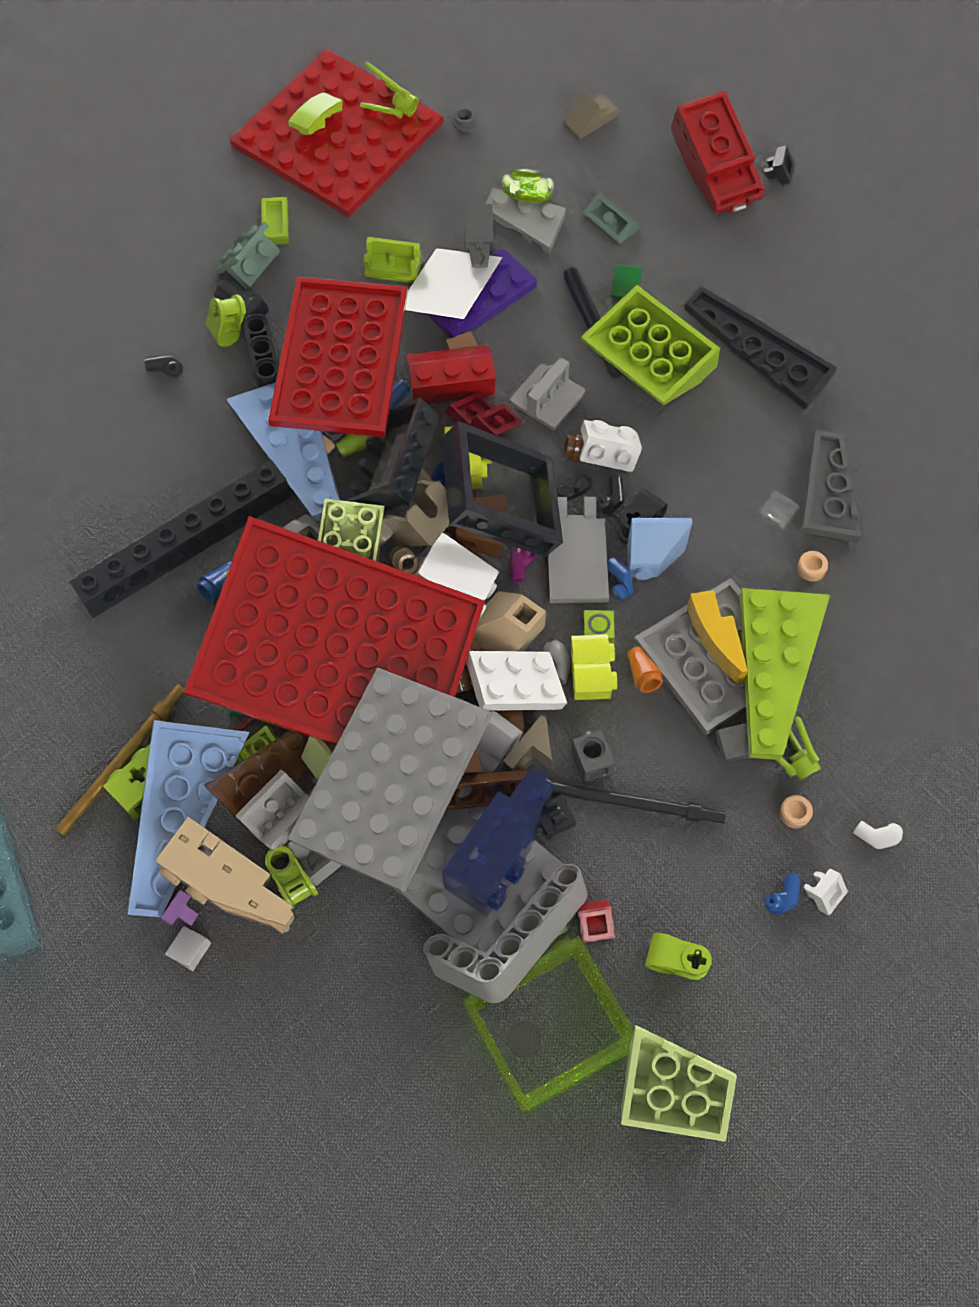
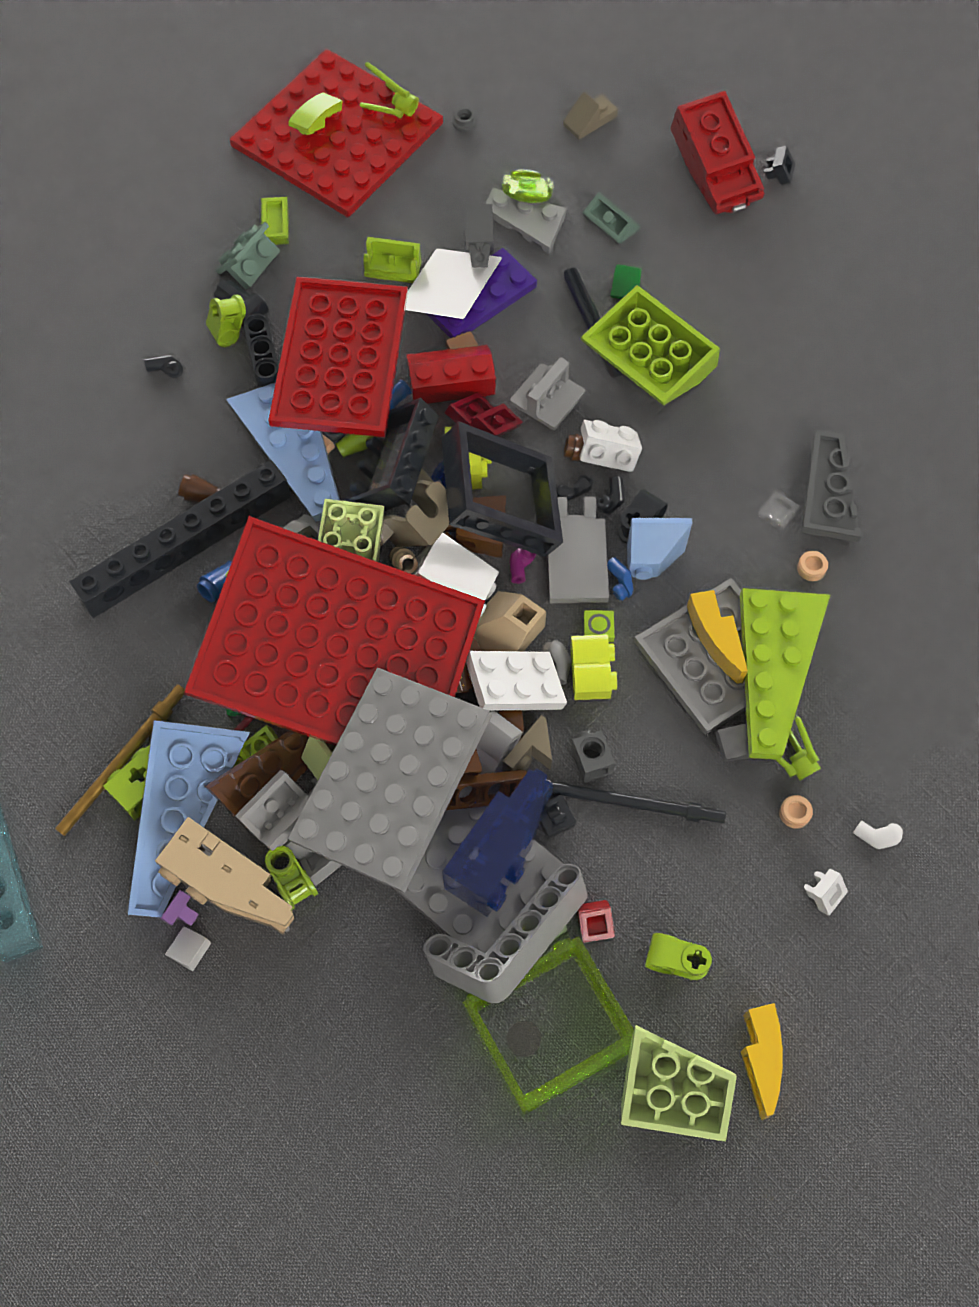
(195, 488): none -> reddish brown cone
(644, 671): orange cone -> none
(764, 1057): none -> yellow slope
(775, 356): black wing -> none
(786, 899): blue arm -> none

